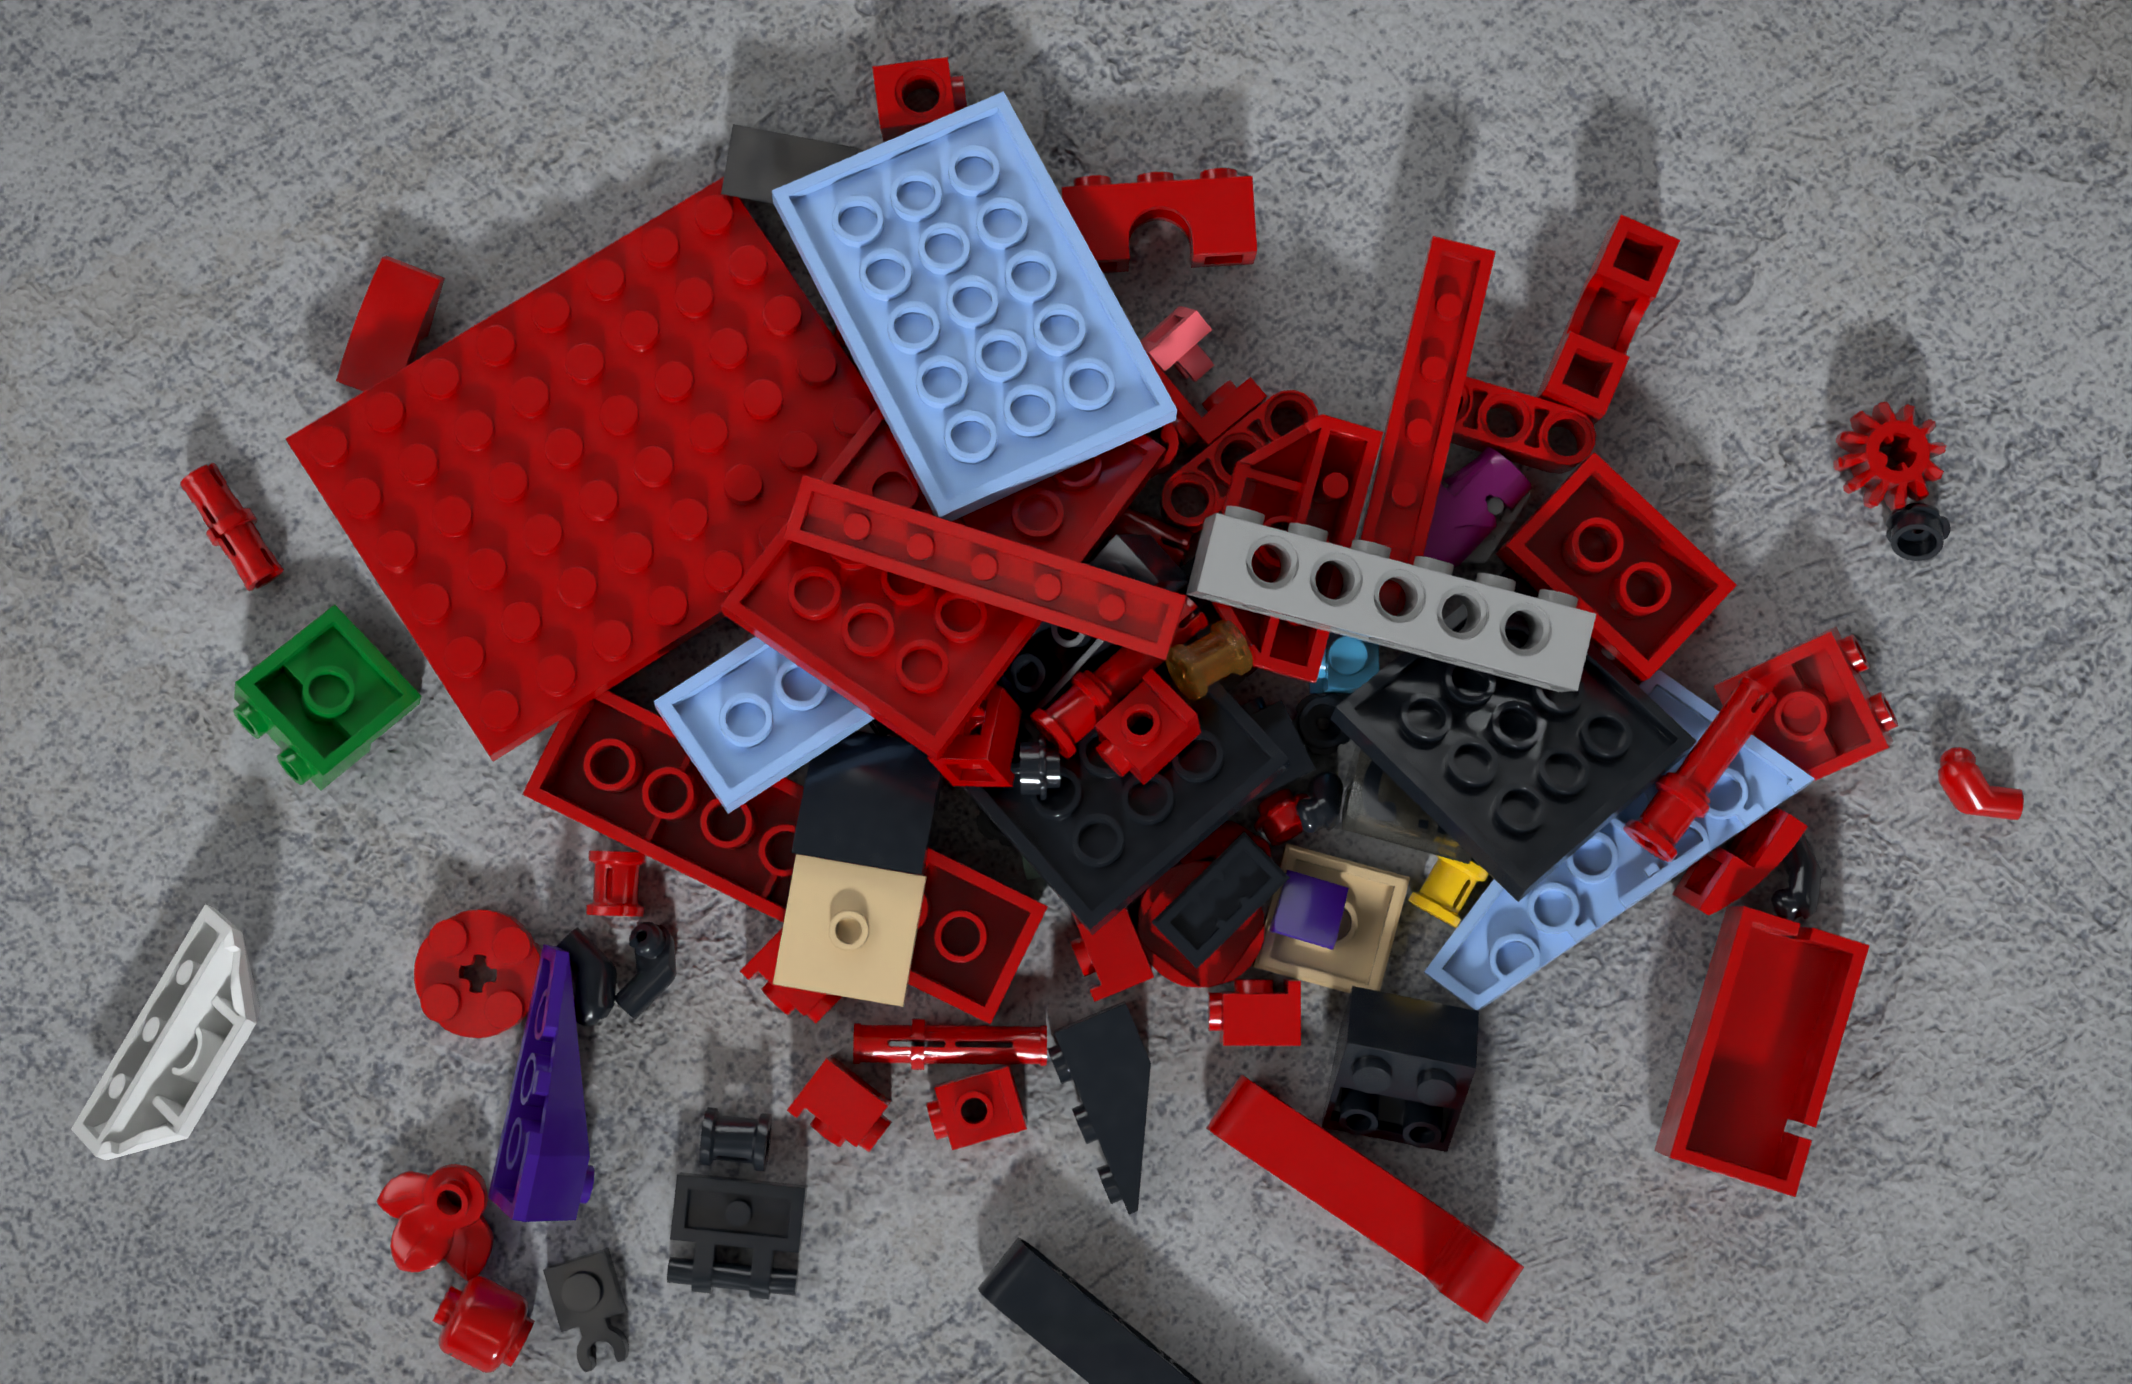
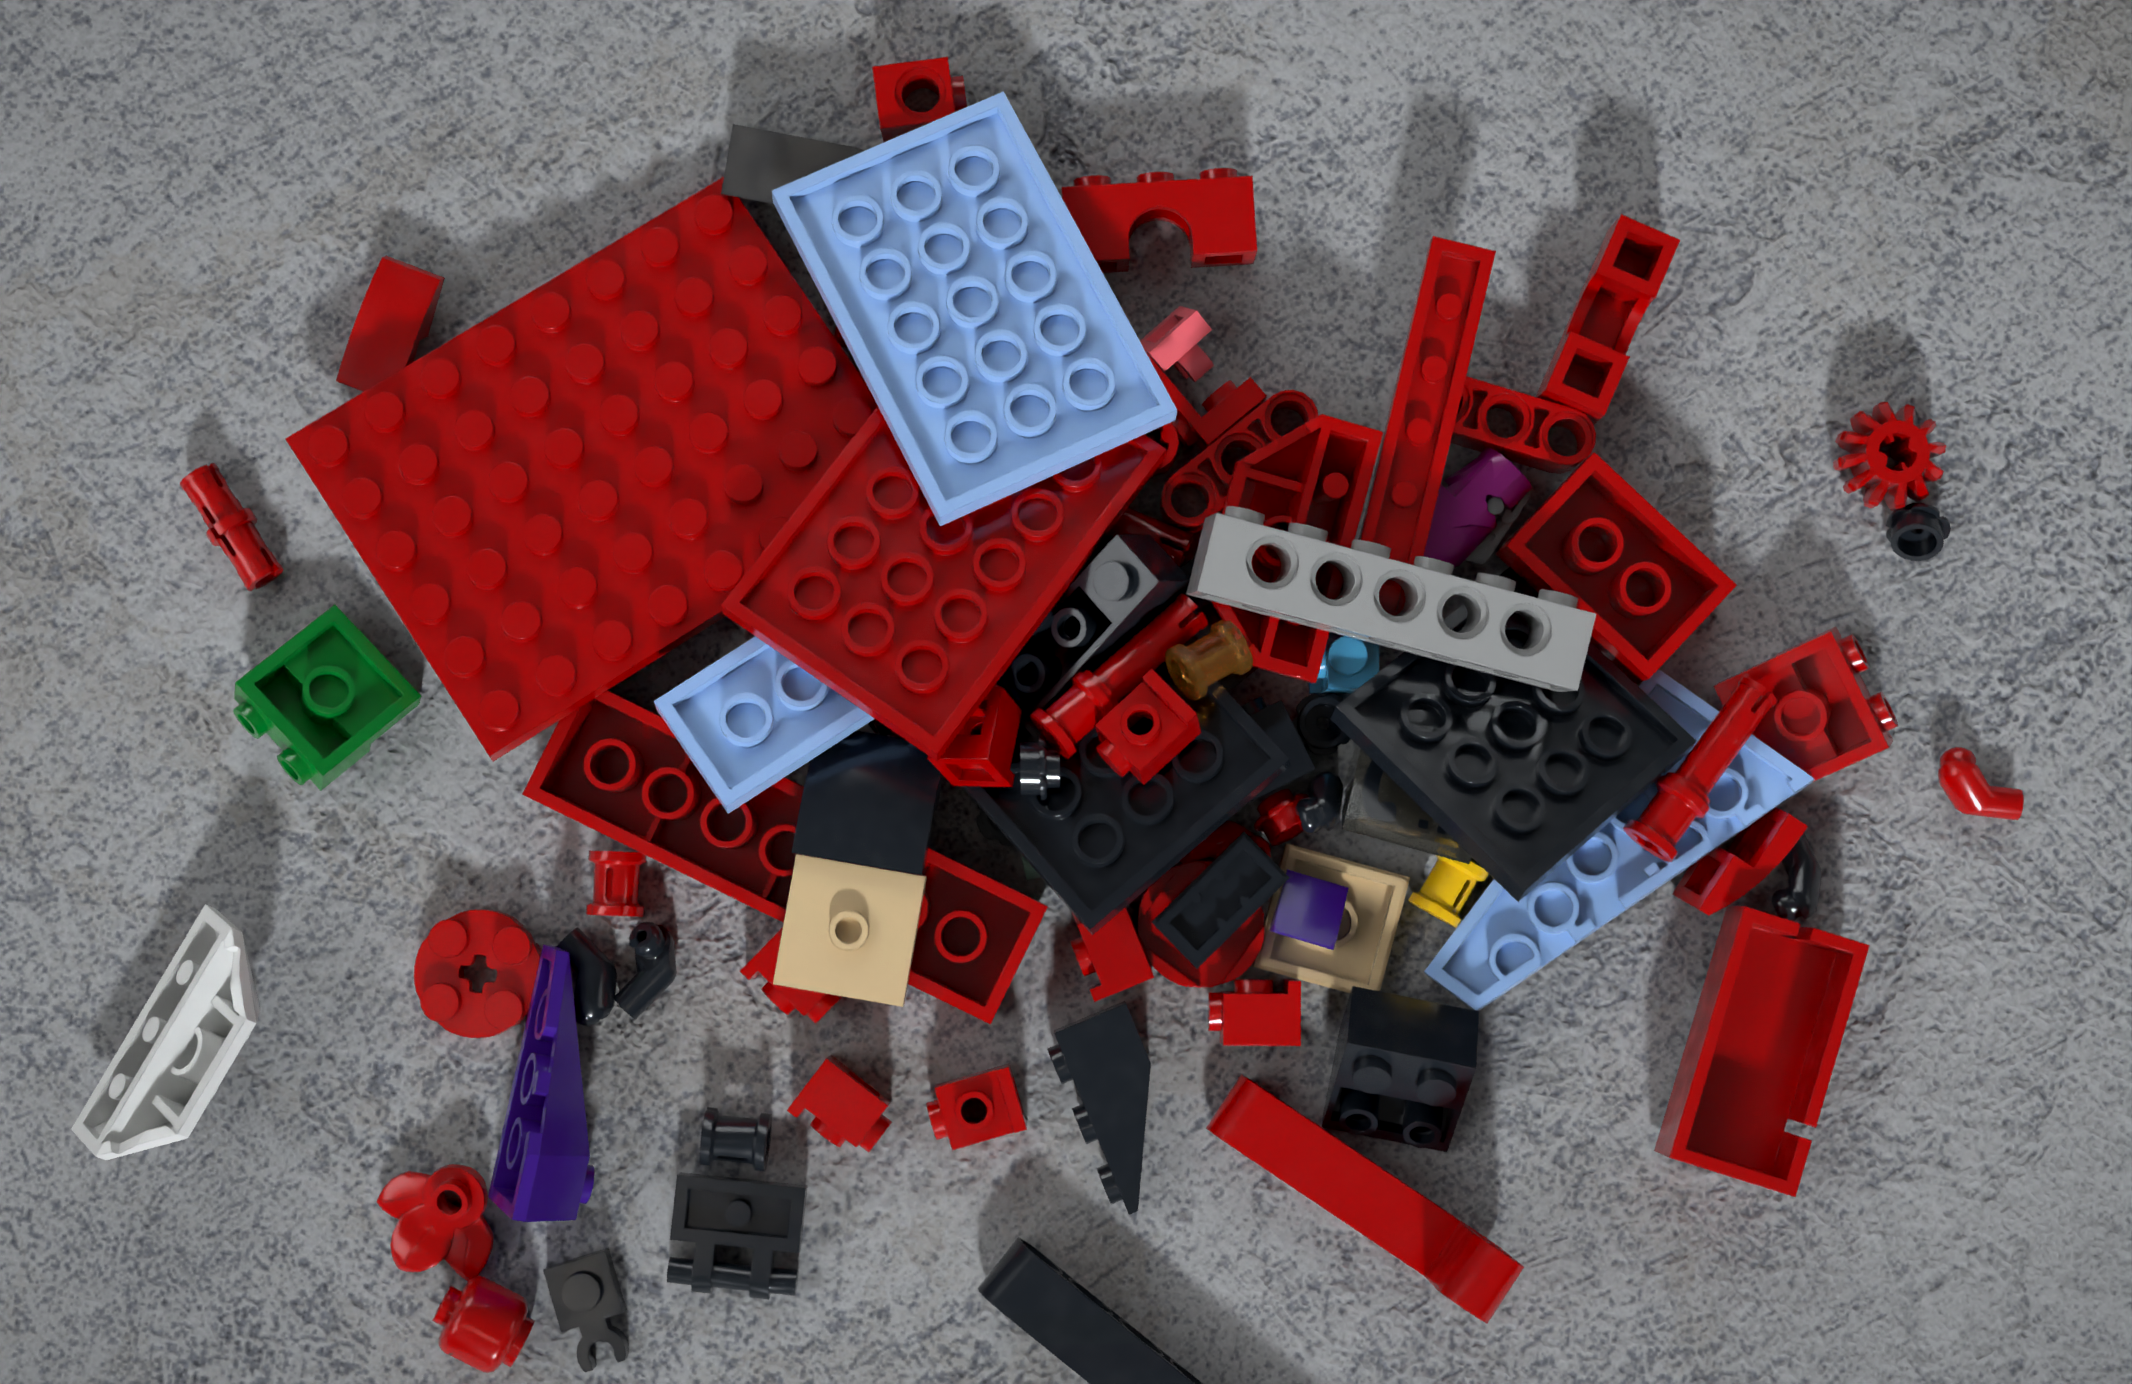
(872, 1041): red pin -> none
(985, 567): red plate -> none

